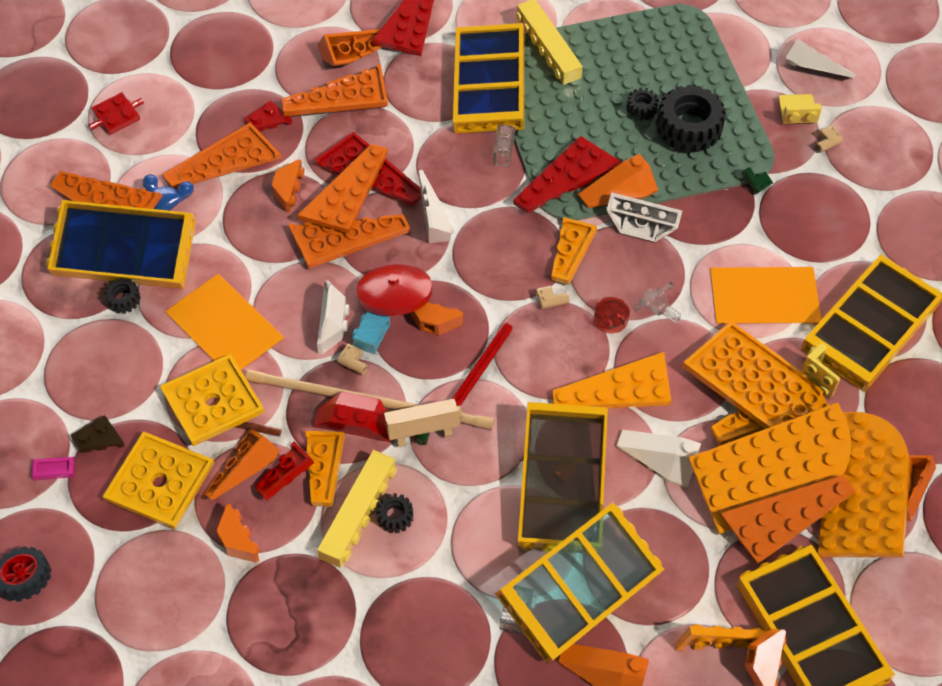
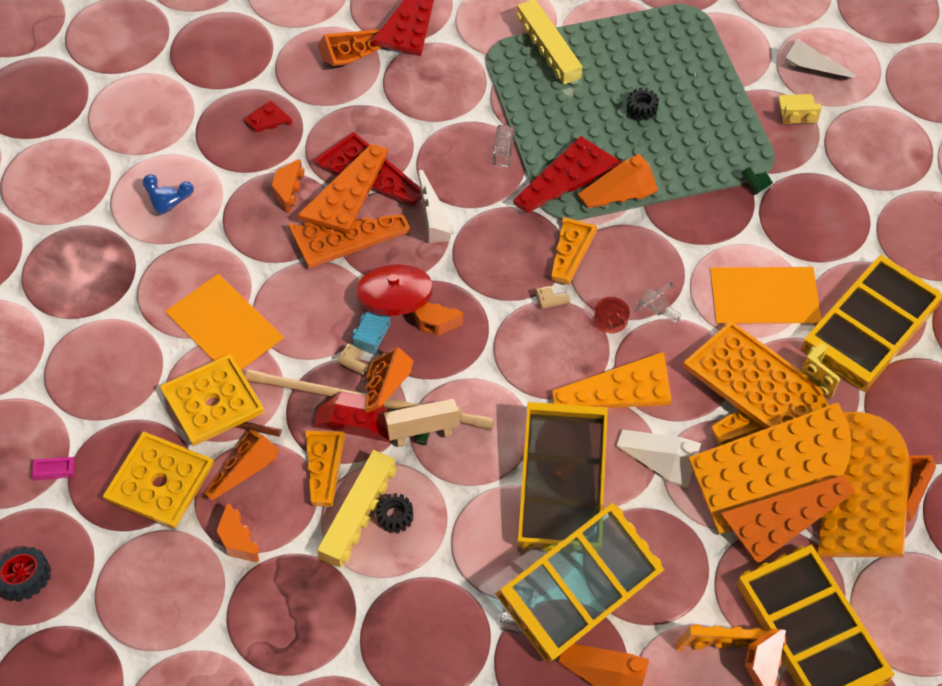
(97, 436): dark brown wing -> none
(103, 192): orange wing -> none
(115, 113): red plate -> none
(118, 287): black tyre -> none
(121, 243): clear blue window -> none
(231, 154): orange wing -> none
(285, 472): red wing -> none
(332, 318): white wedge -> none
(342, 94): orange wing -> none
(385, 376): none -> orange wedge
(482, 364): red axle -> none
(489, 78): window -> none
(642, 218): white wedge -> none
(694, 102): black tyre -> none
(830, 138): tan piece -> none

